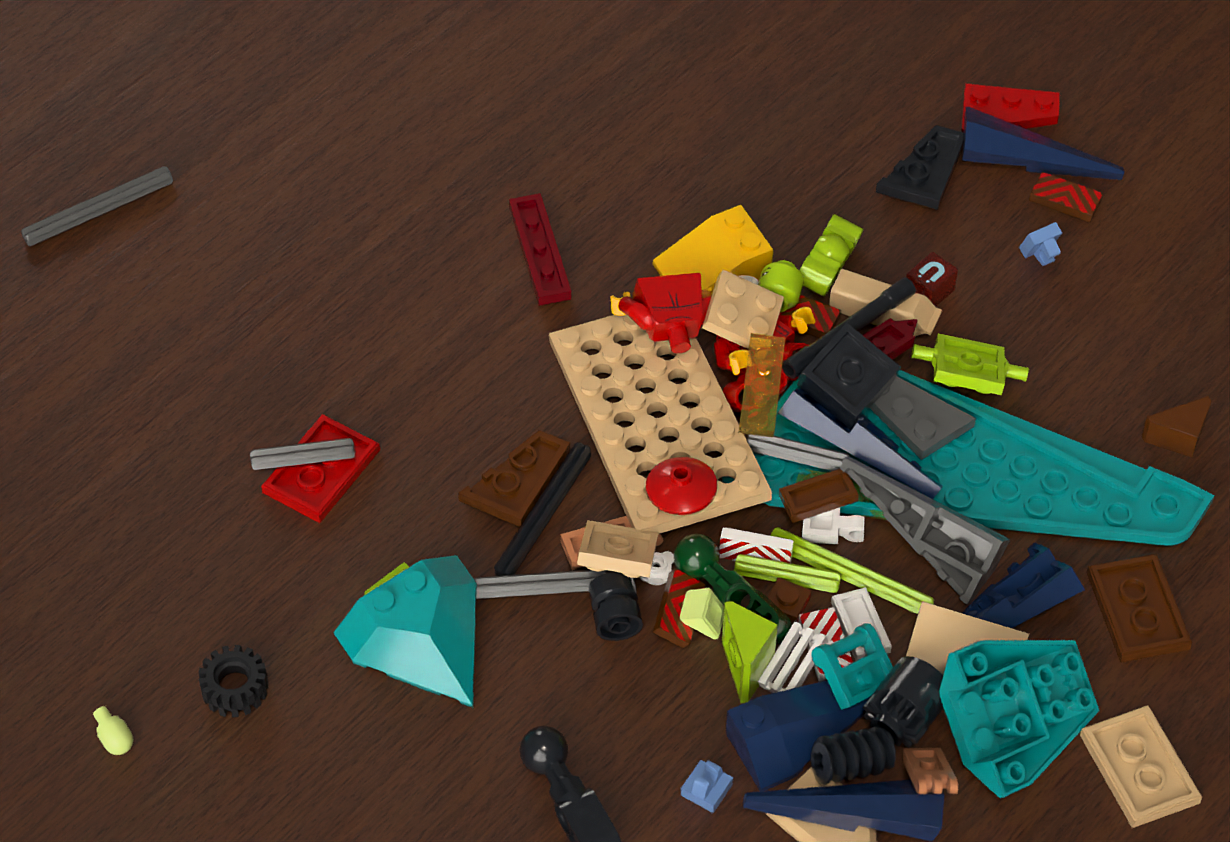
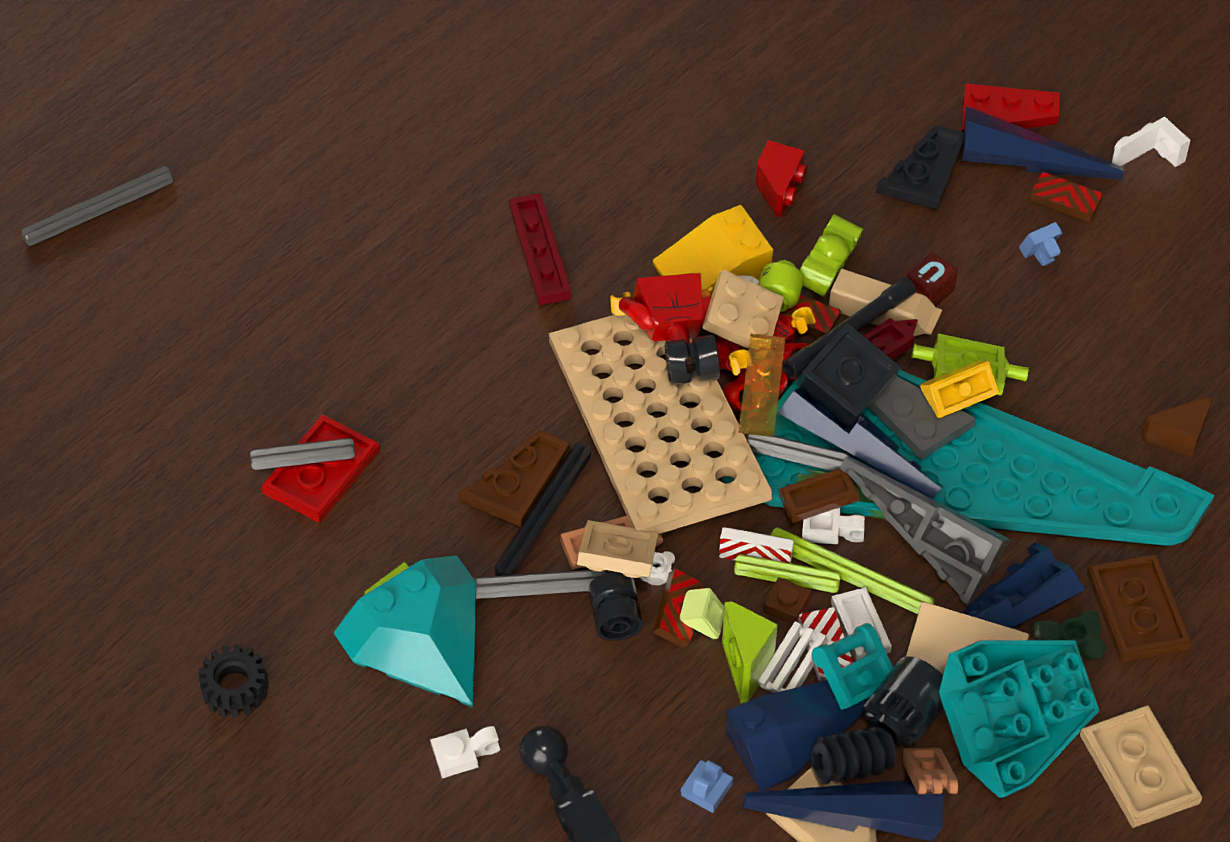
(113, 732): yellowish green cylinder -> none
(458, 752): none -> white plate
(681, 485): red dish -> none
(700, 557): dark green beam -> none
(704, 359): none -> black wheel
(779, 173): none -> red slope
(960, 388): none -> yellow slope
(1083, 629): none -> clear green animal
(1159, 135): none -> white bracket

